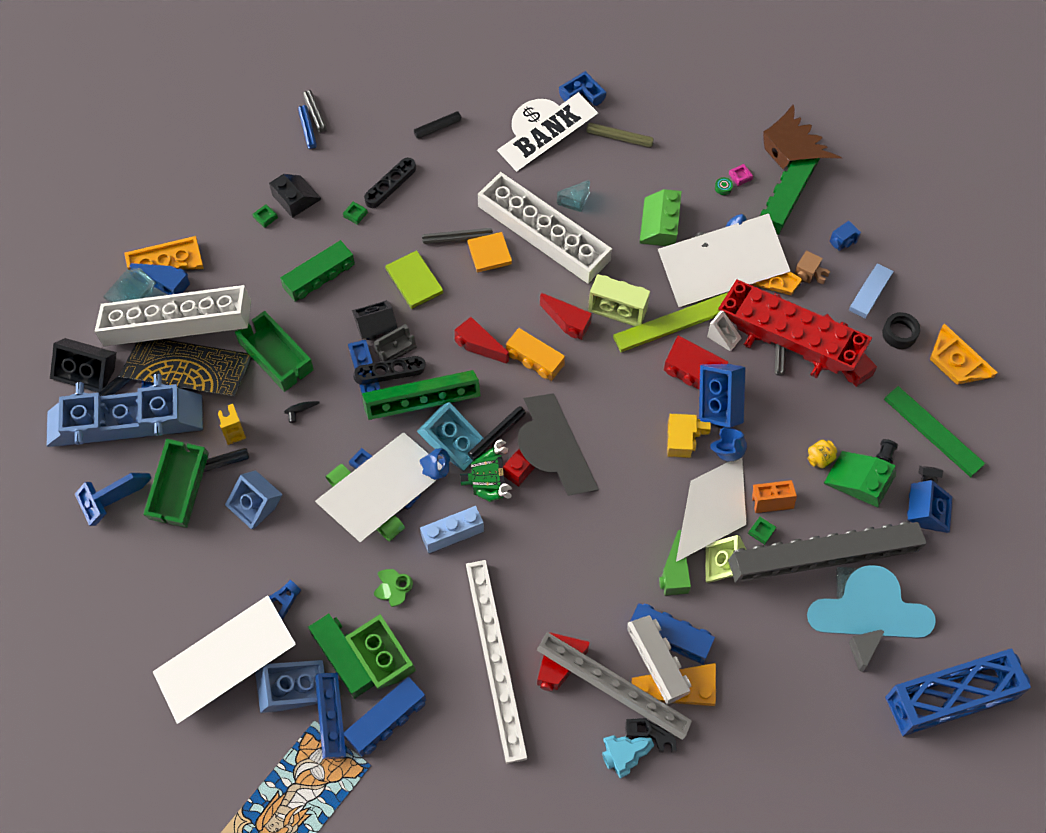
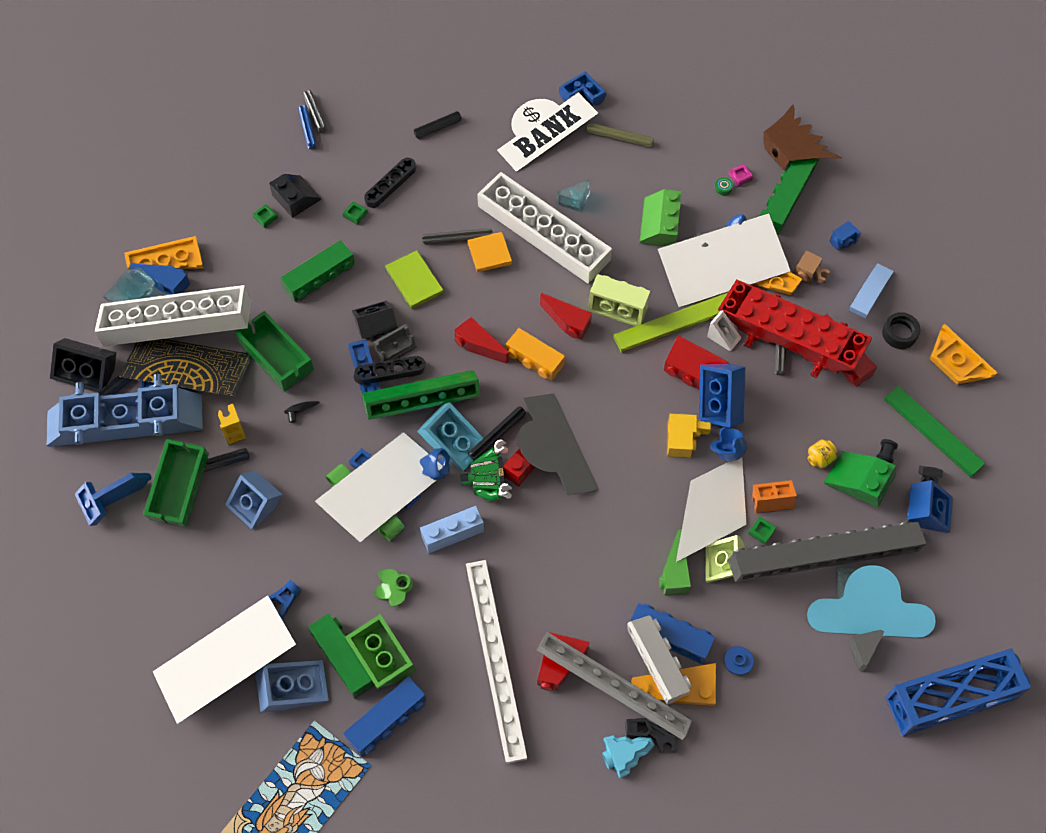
(330, 716): blue plate -> none
(738, 660): none -> blue piece

